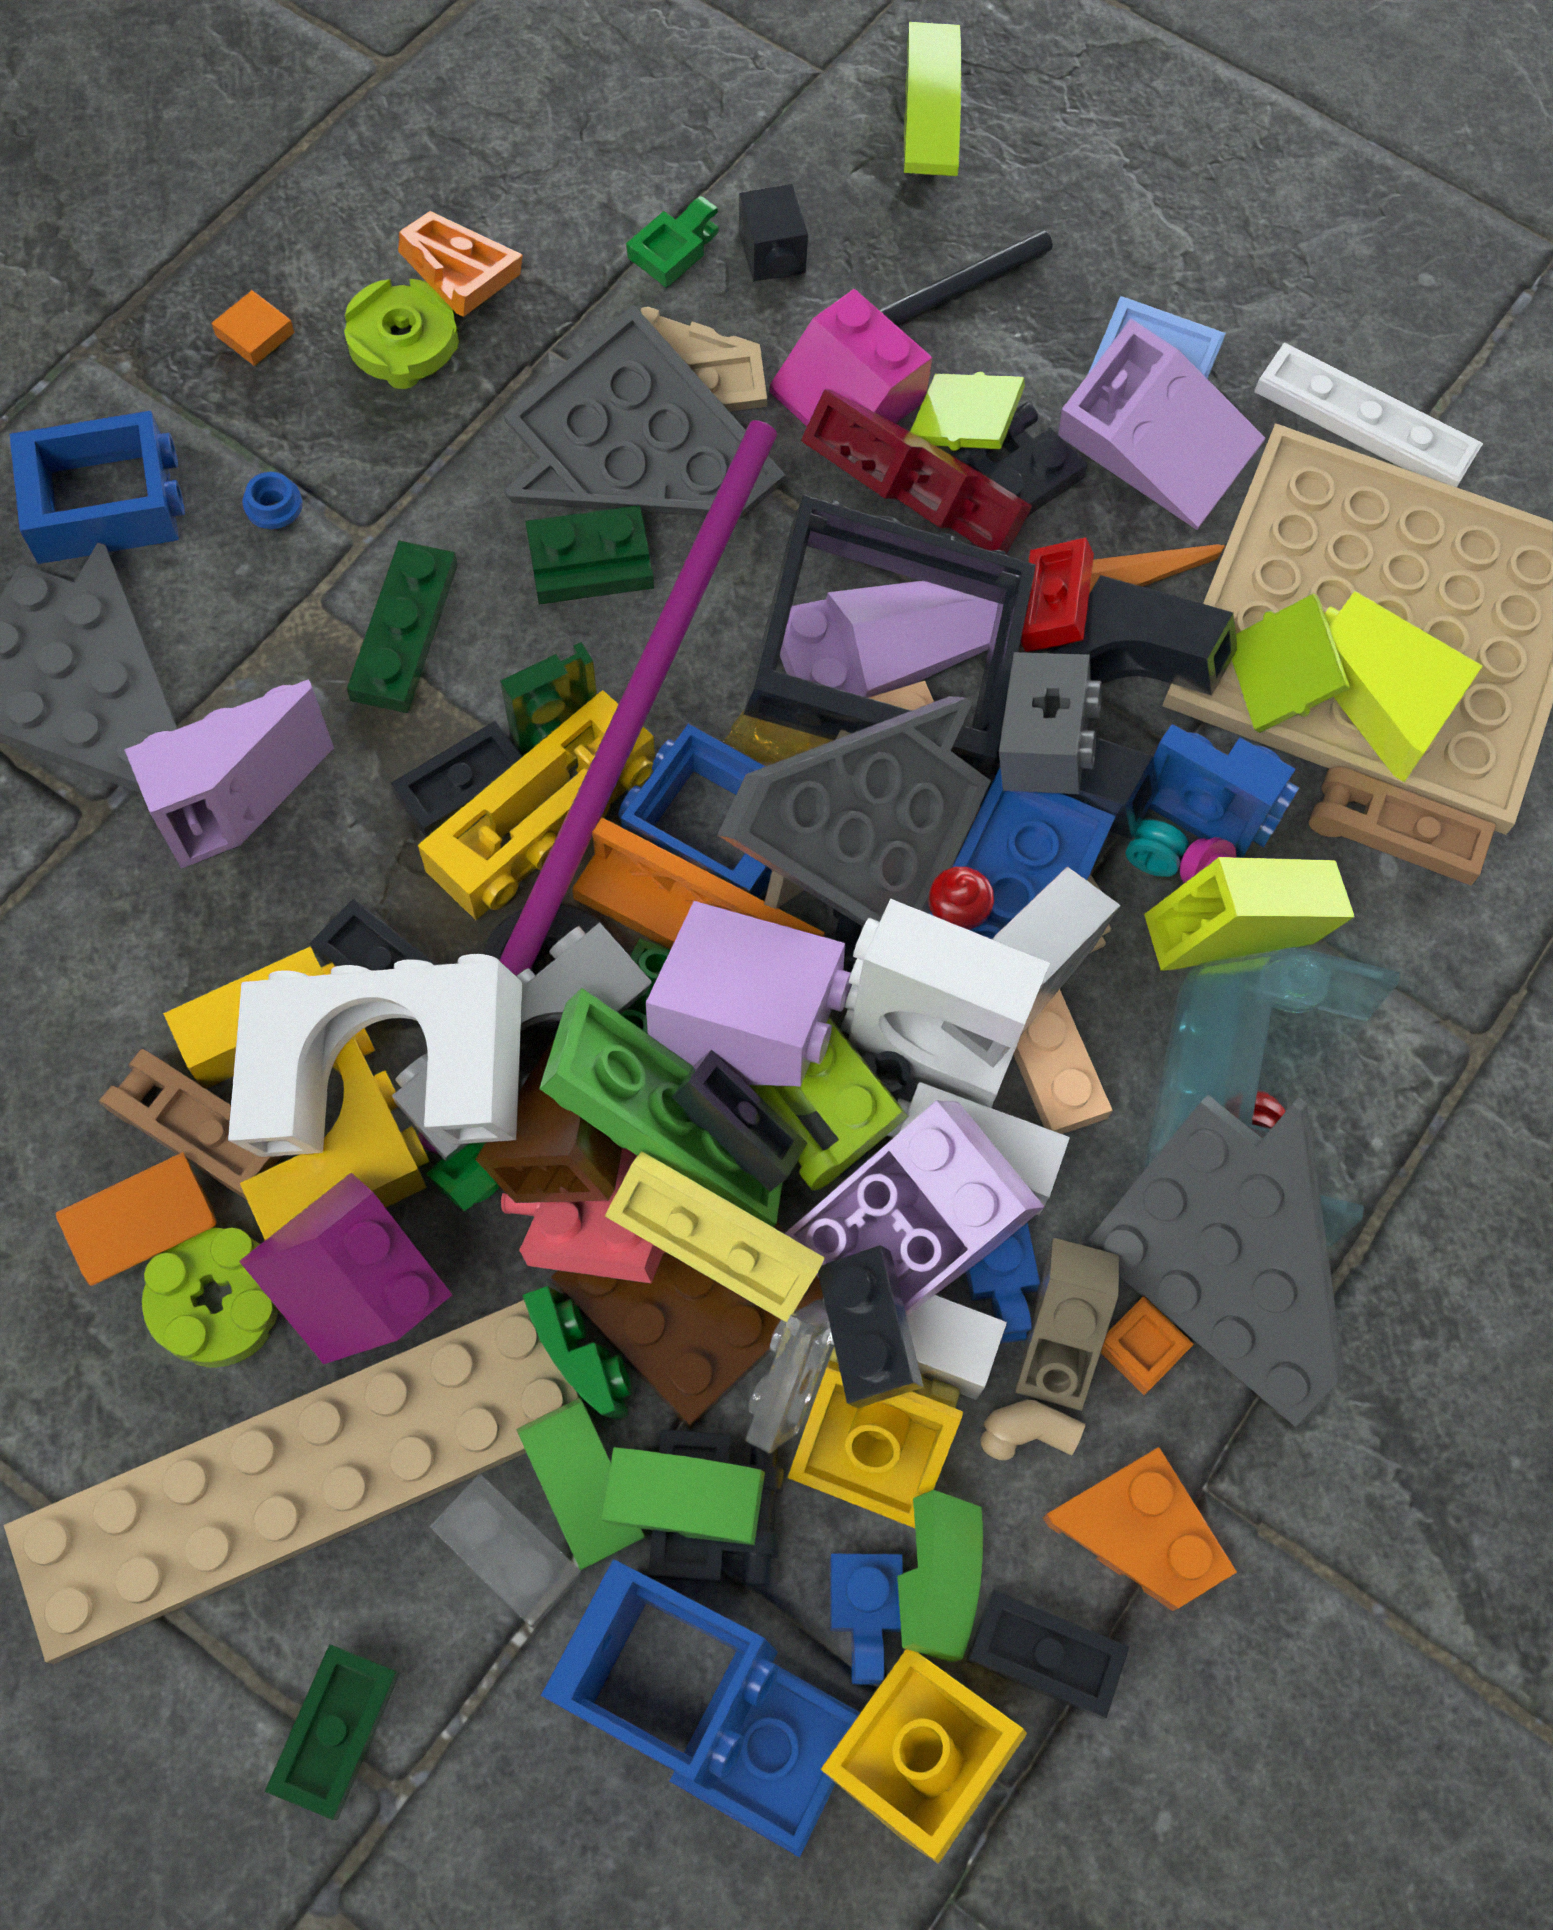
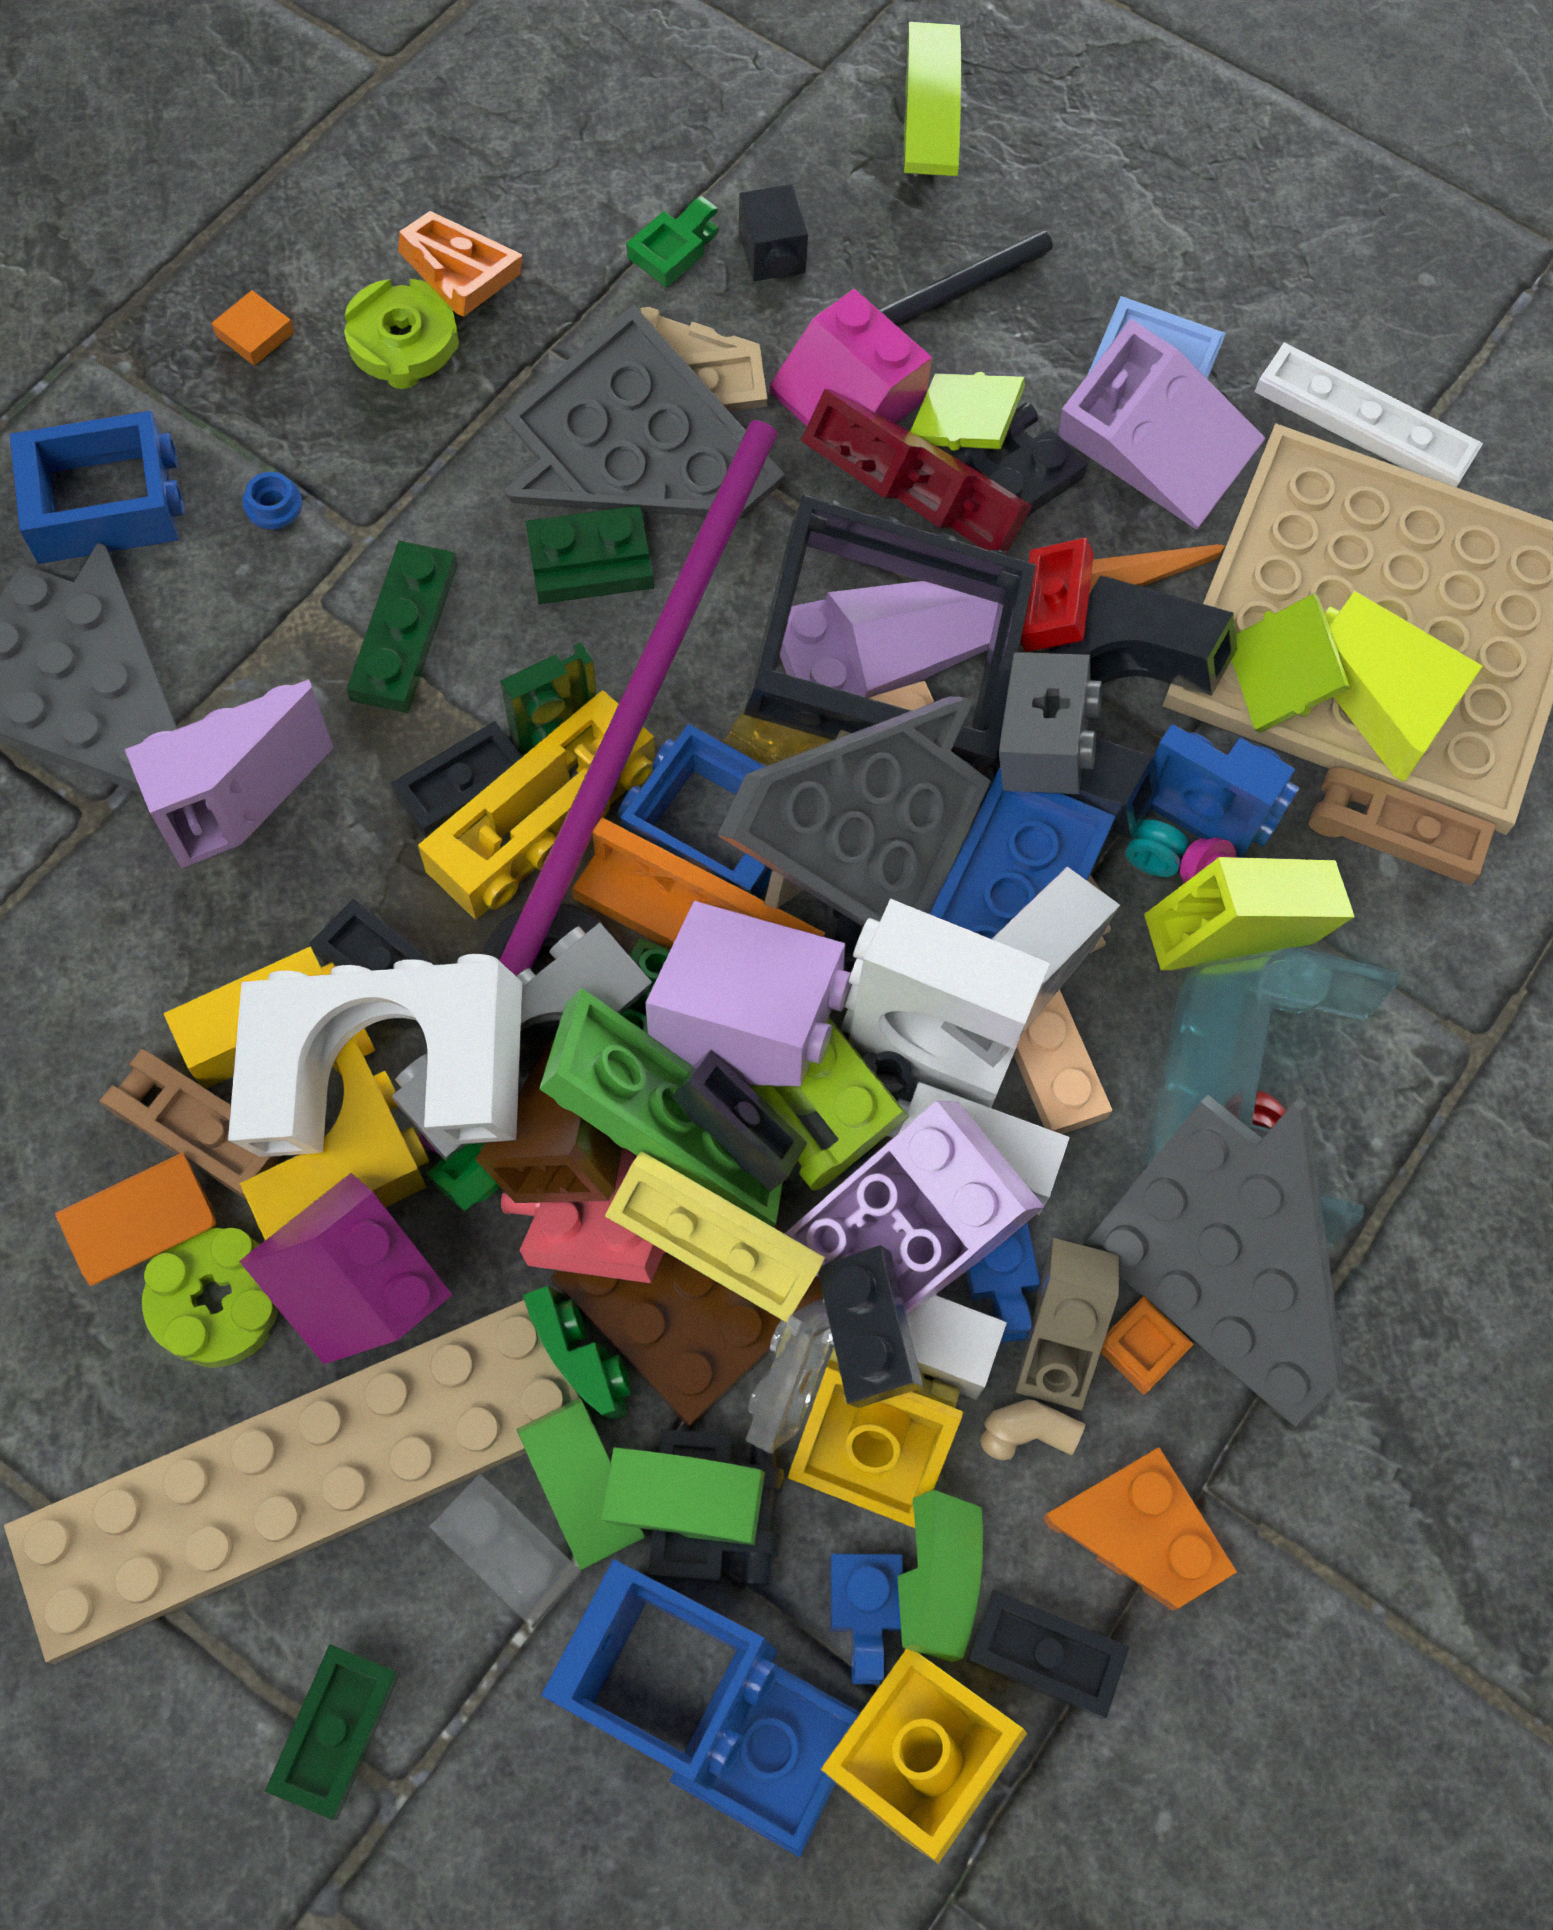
(961, 897): red plate -> none

